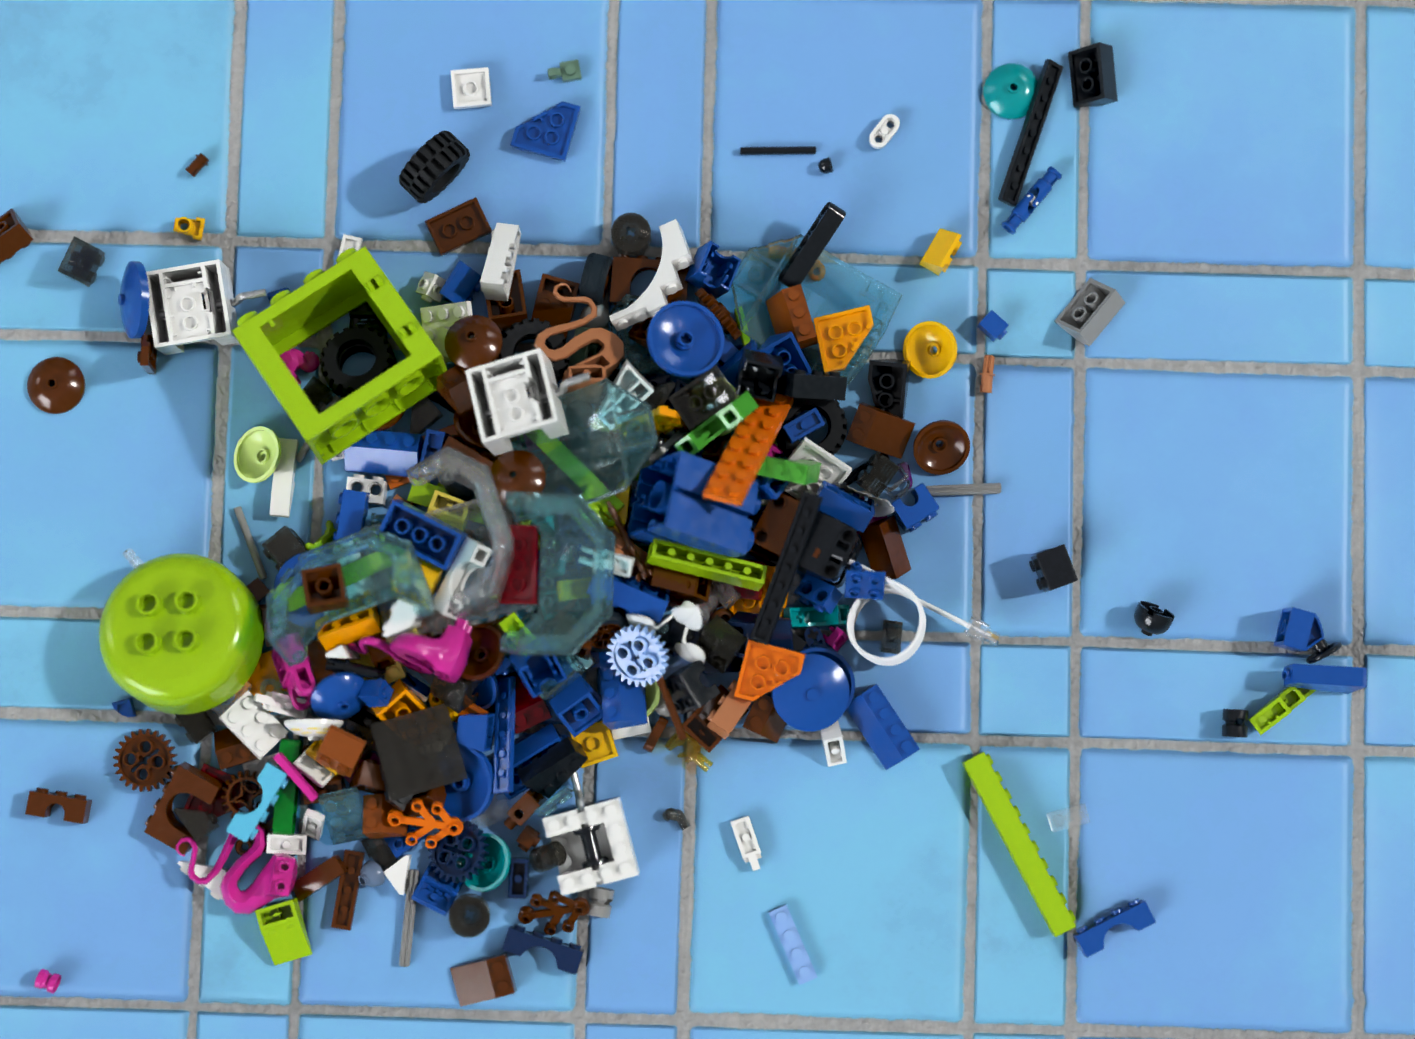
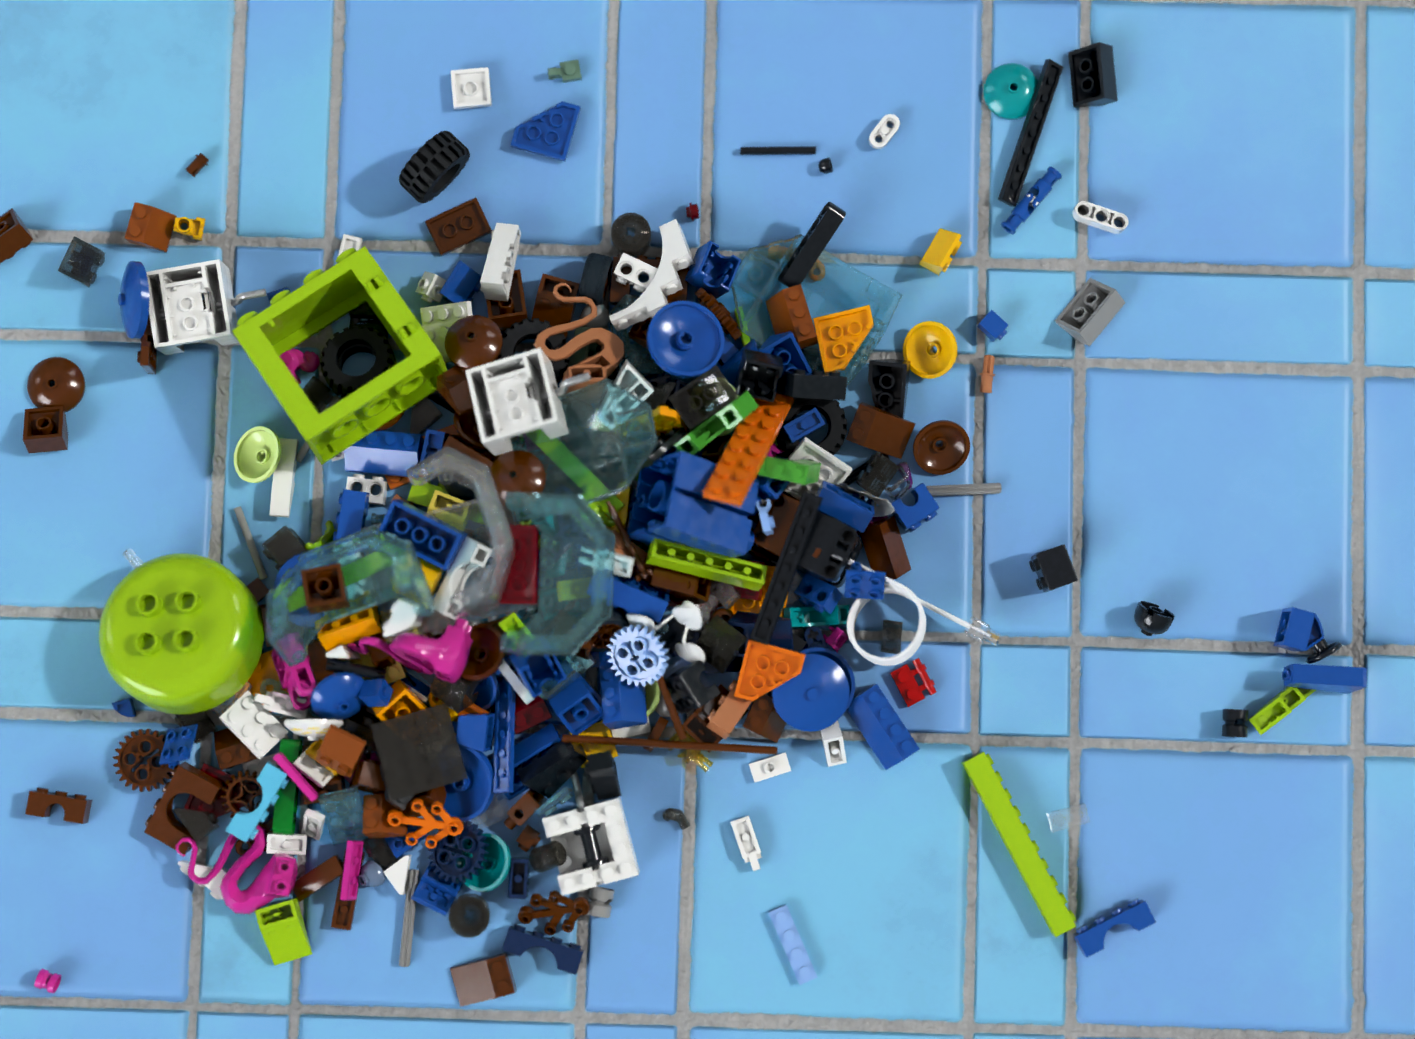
(45, 429): none -> reddish brown slope
(150, 227): none -> dark orange slope
(178, 745): none -> blue hinge
(351, 870): none -> dark pink tile
(515, 682): none -> white beam
(603, 775): none -> black wedge
(638, 268): none -> white brick
(669, 744): none -> reddish brown piece
(692, 211): none -> dark red plate
(767, 521): none -> light blue plate
(770, 767): none -> white plate
(907, 685): none -> red plate
(1109, 217): none -> white beam

